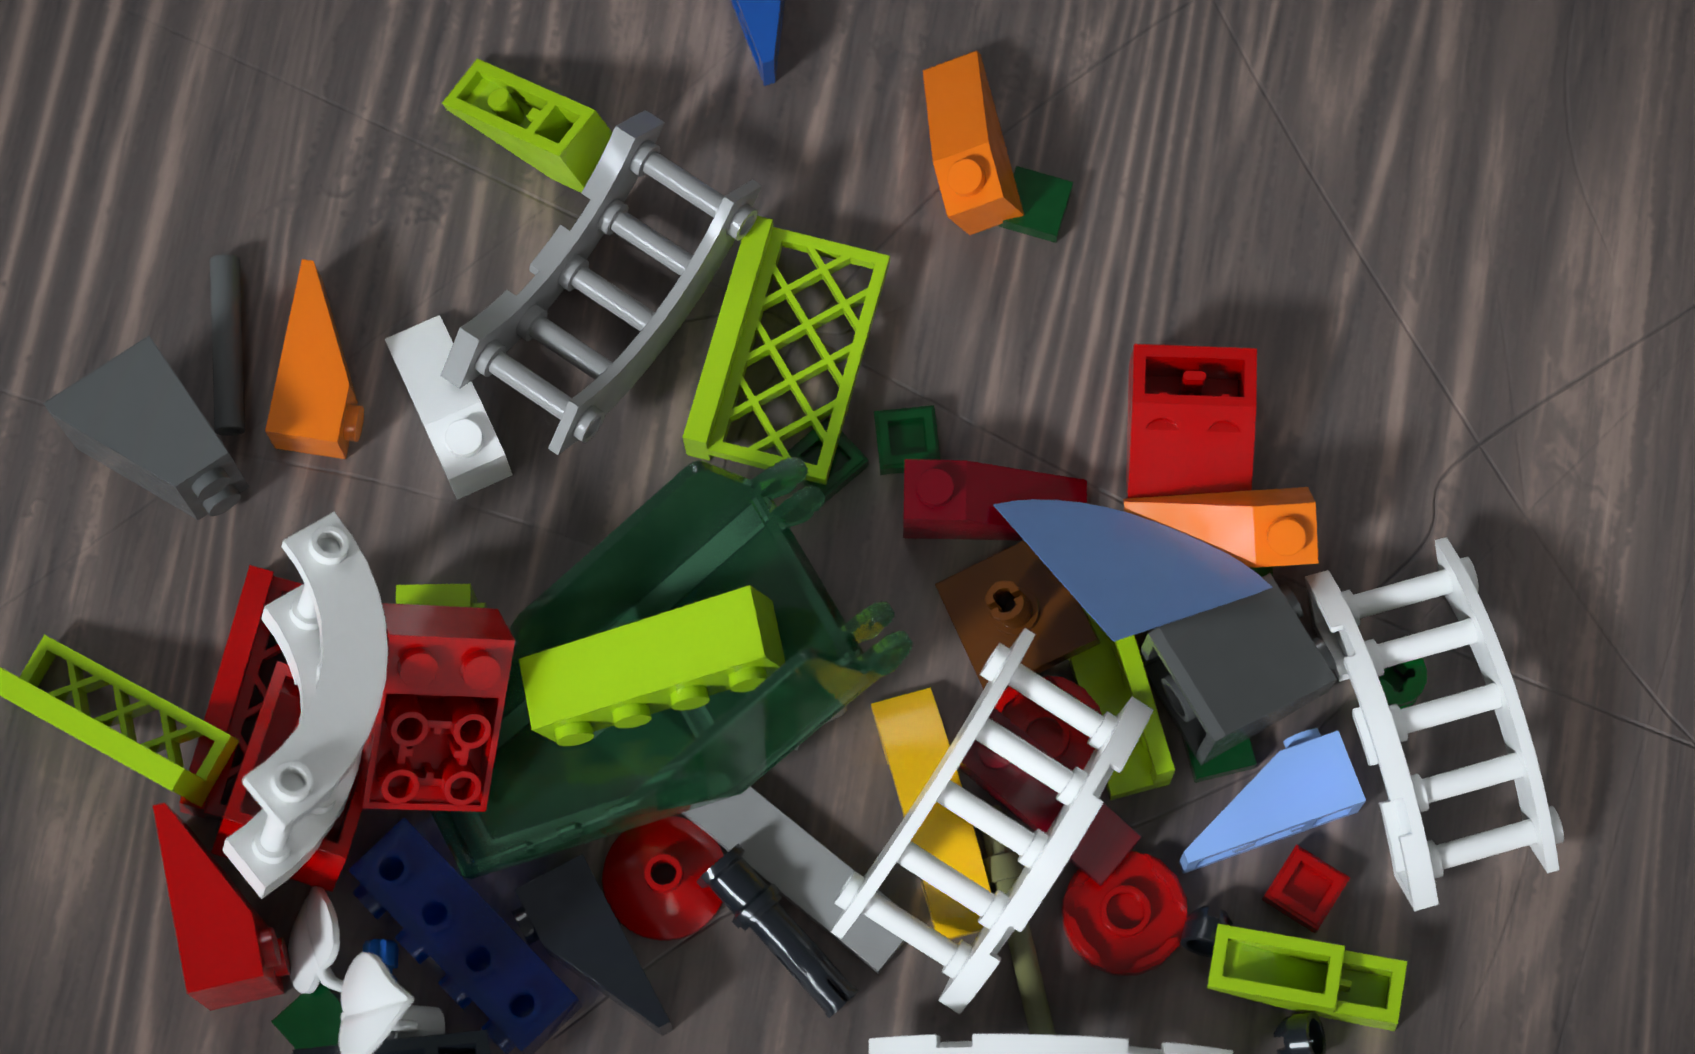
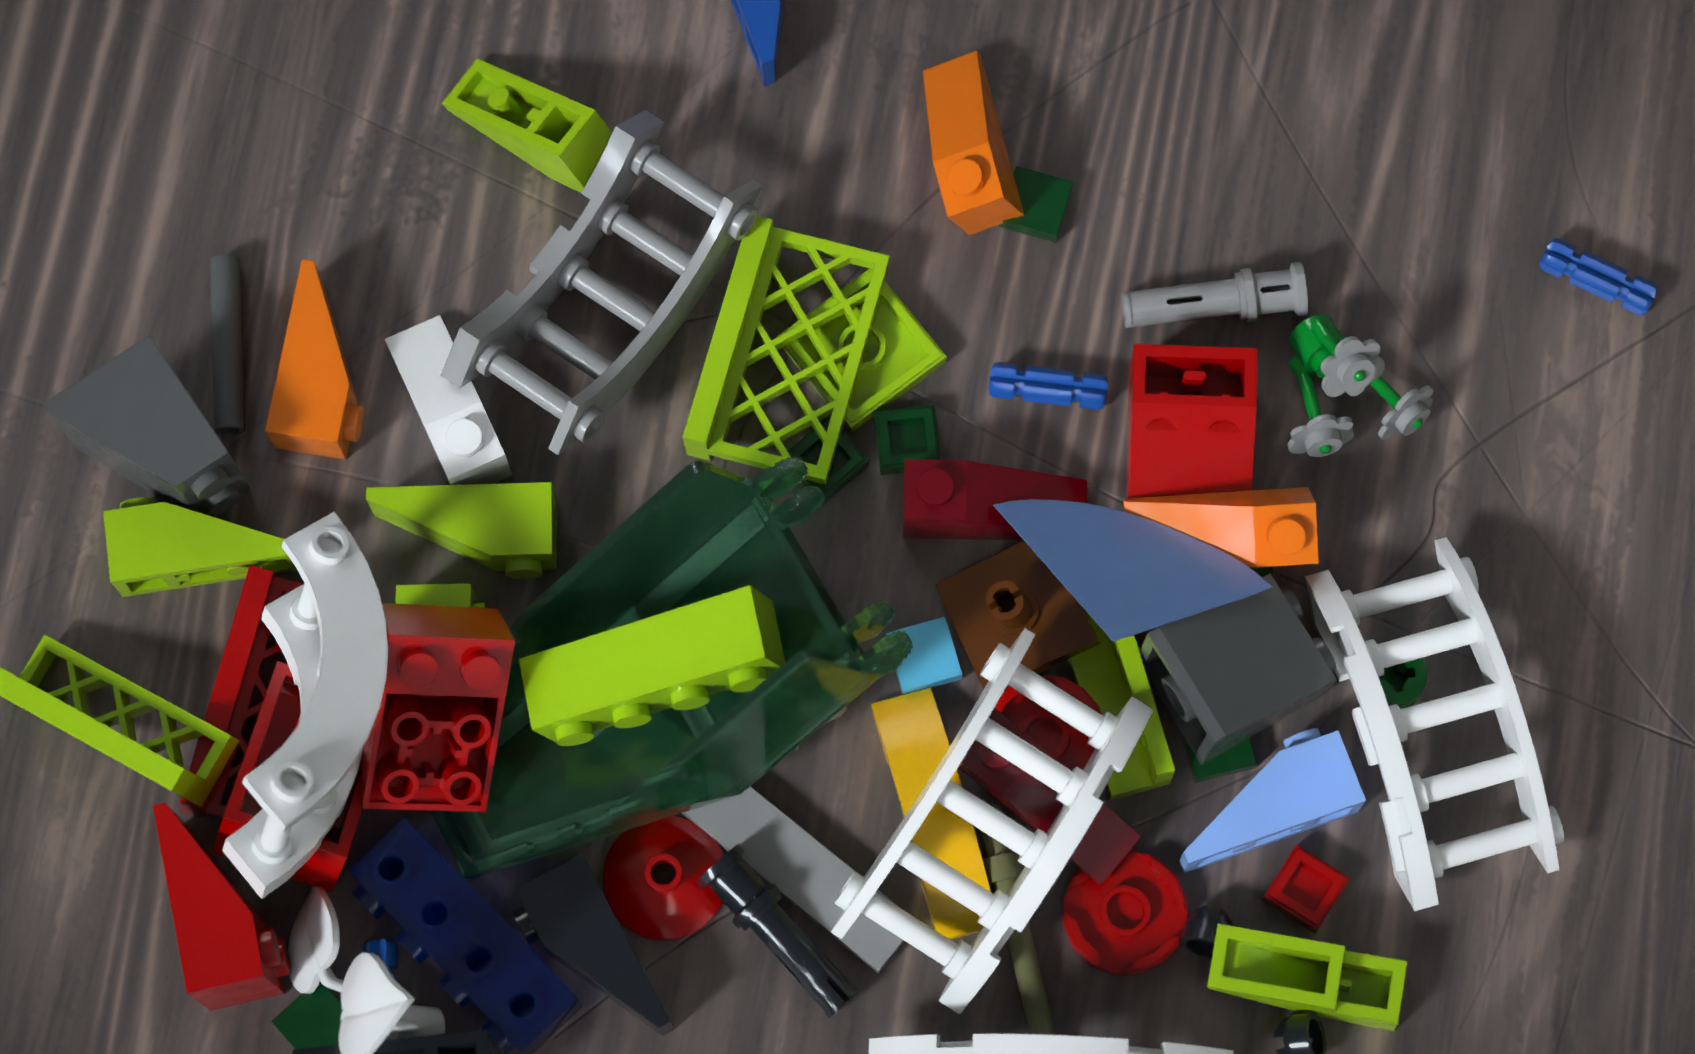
(175, 548): none -> lime slope
(492, 524): none -> lime slope
(894, 359): none -> lime tile
(931, 658): none -> medium azure tile
(1048, 385): none -> blue axle
(1245, 295): none -> light grey pin
(1346, 367): none -> light grey plant
(1598, 276): none -> blue axle

